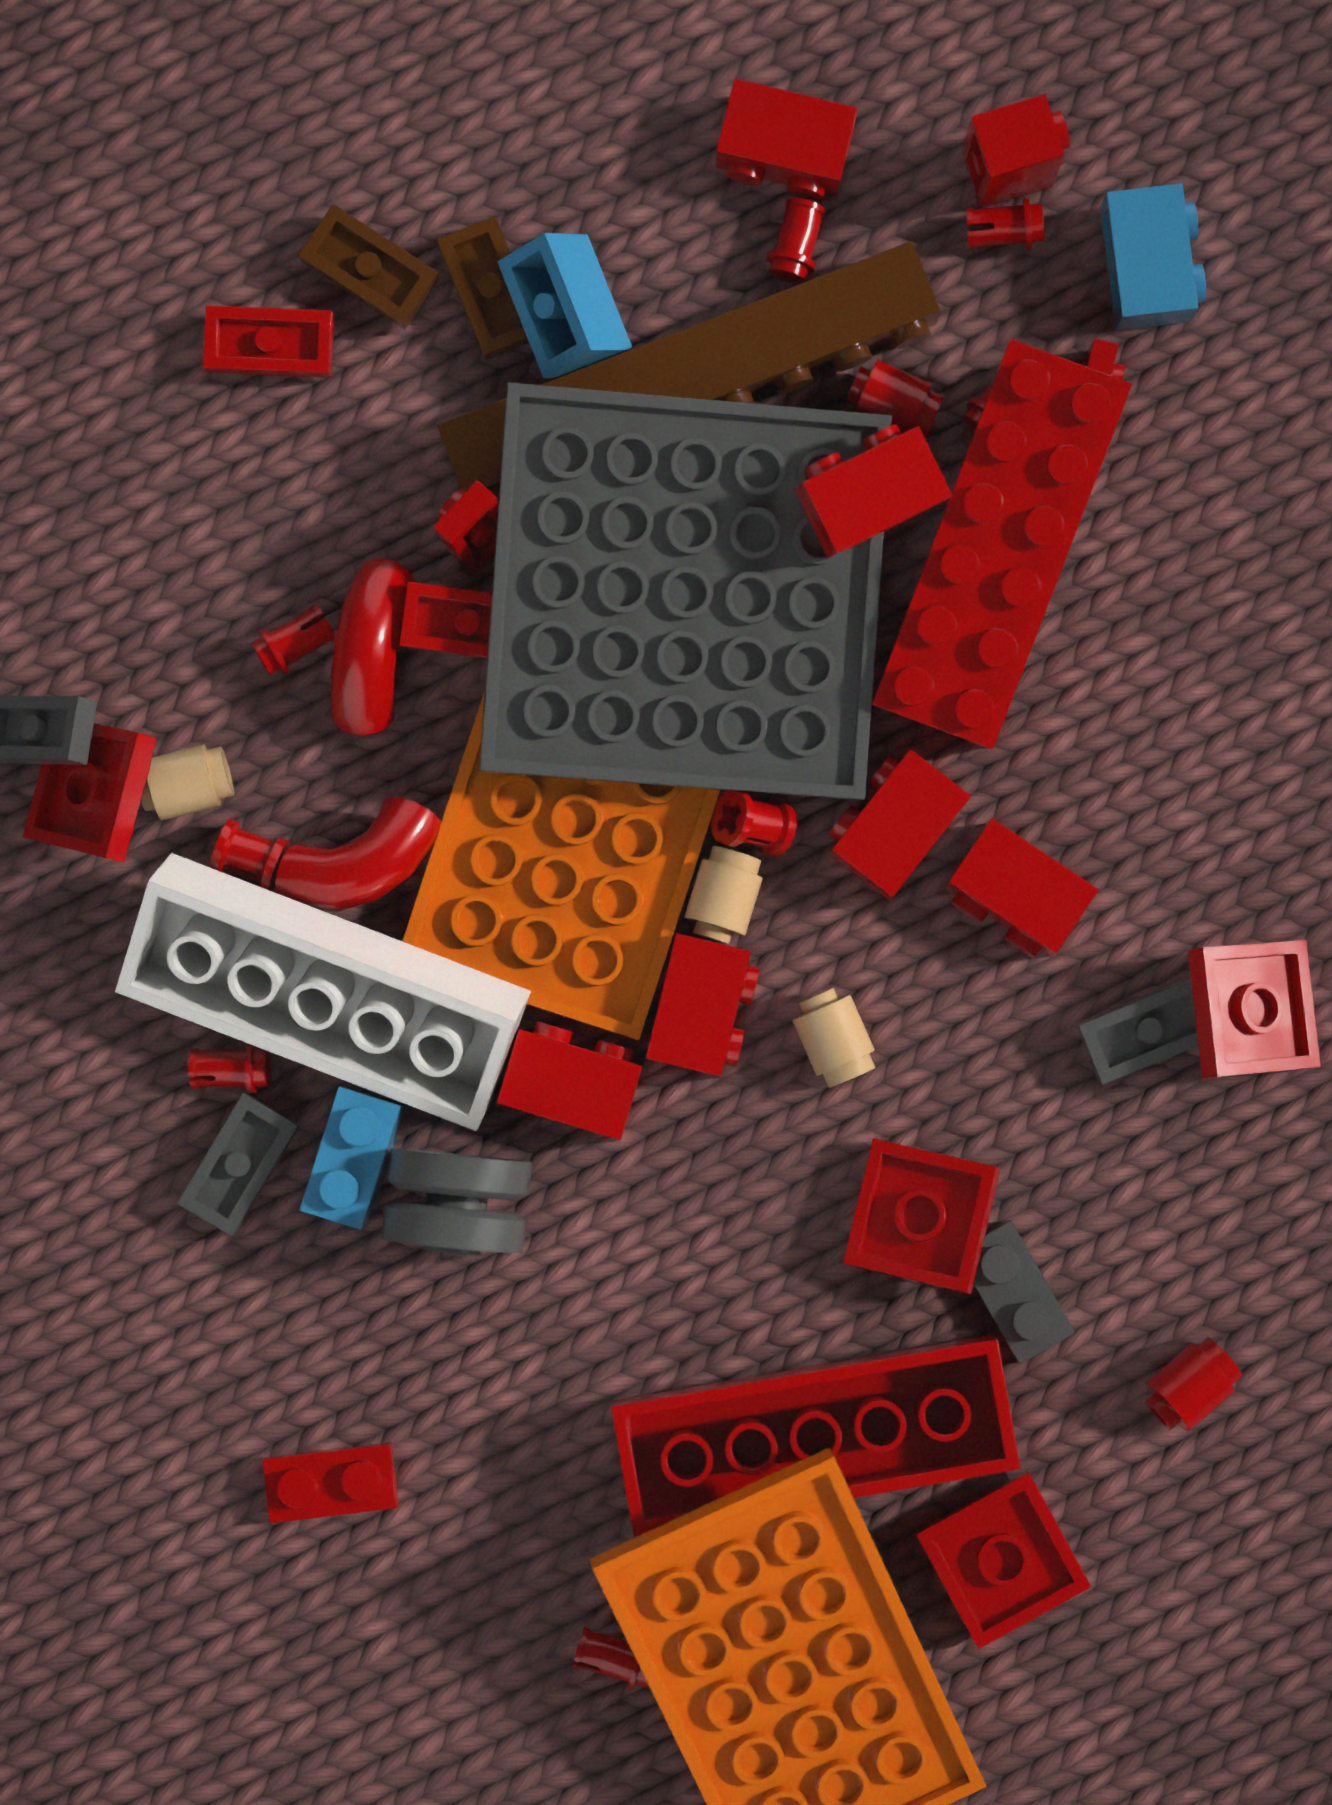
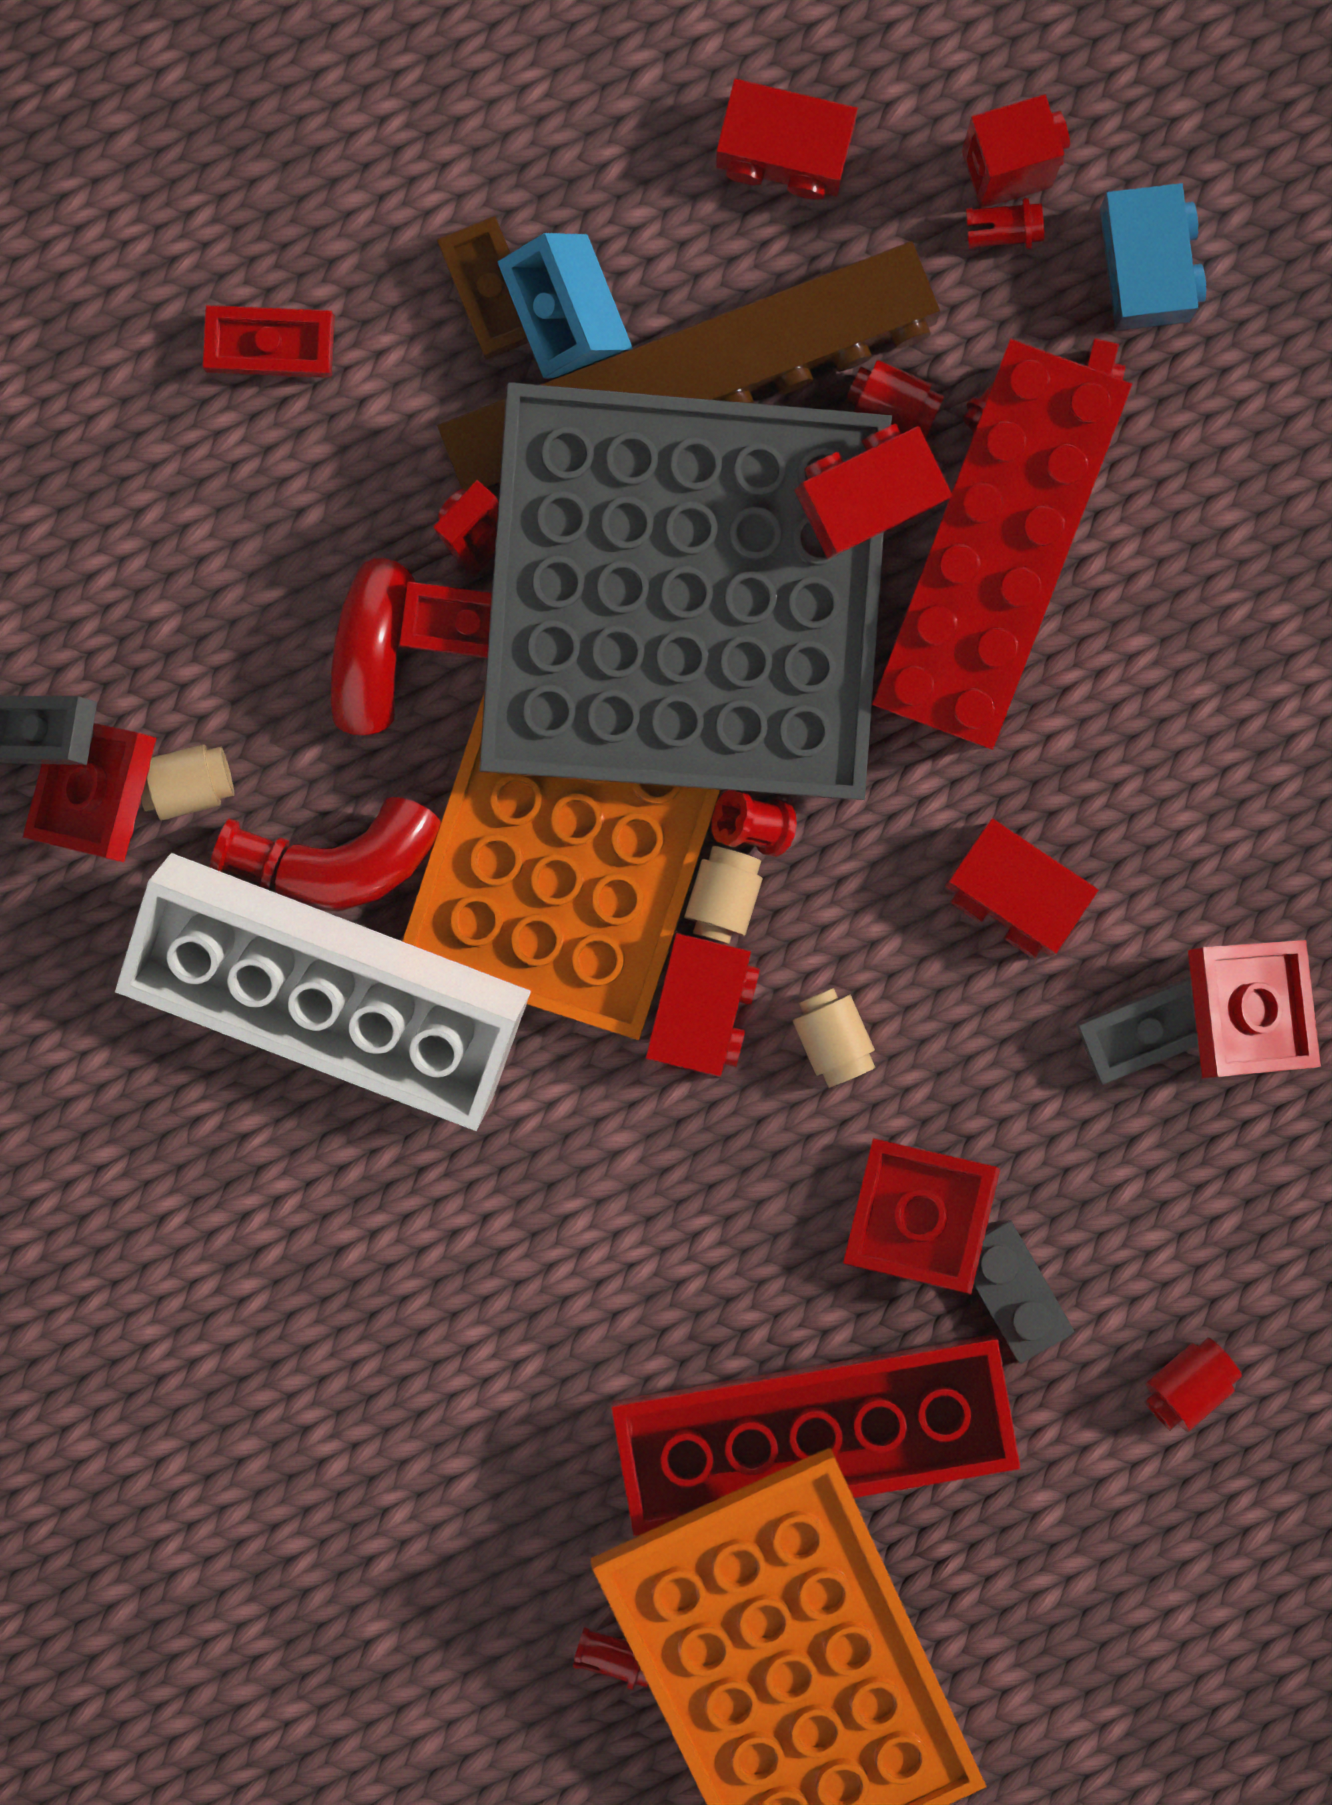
(230, 1068): red pin -> none
(238, 1164): dark grey plate -> none
(293, 640): red pin -> none
(330, 1482): red plate -> none
(352, 1158): dark azure brick -> none
(369, 266): reddish brown plate -> none
(456, 1202): dark grey wheel -> none
(571, 1082): red brick -> none
(796, 241): red pin -> none
(898, 823): red brick -> none
(1003, 1559): red plate -> none

